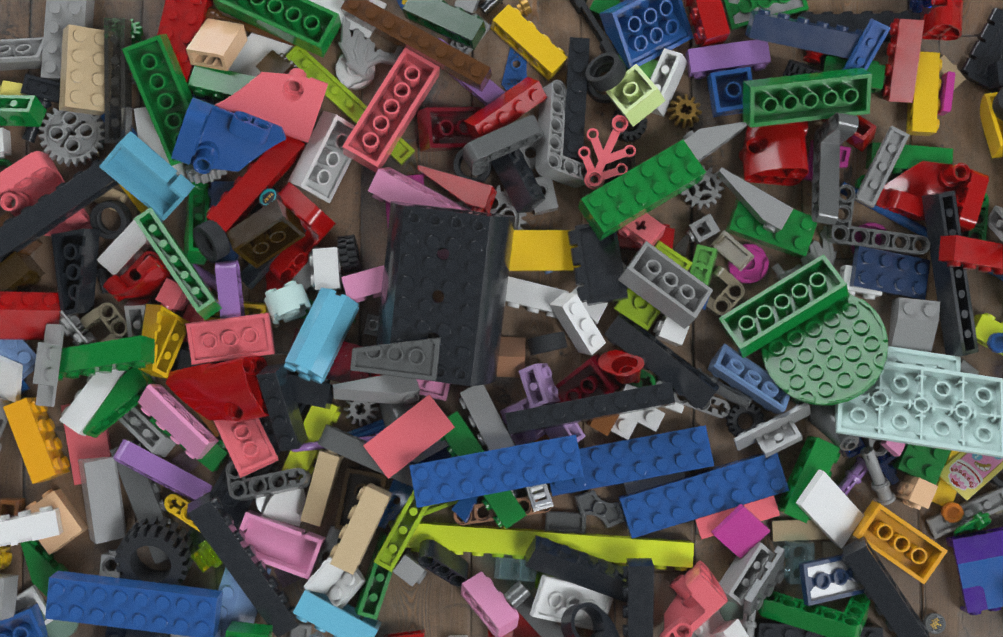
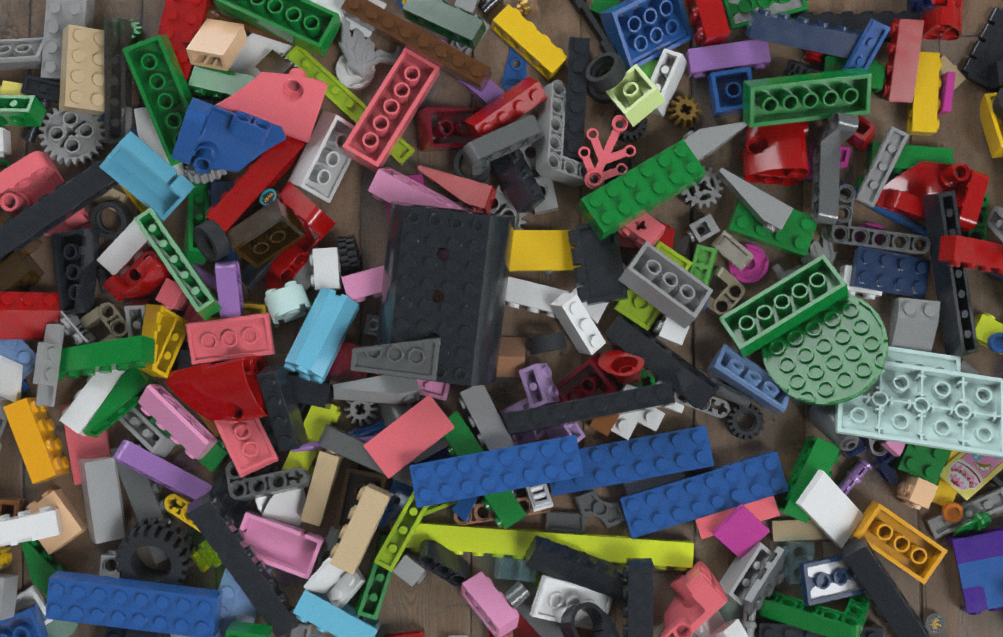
(775, 433): light grey bracket -> none
(879, 482): light grey pin -> none

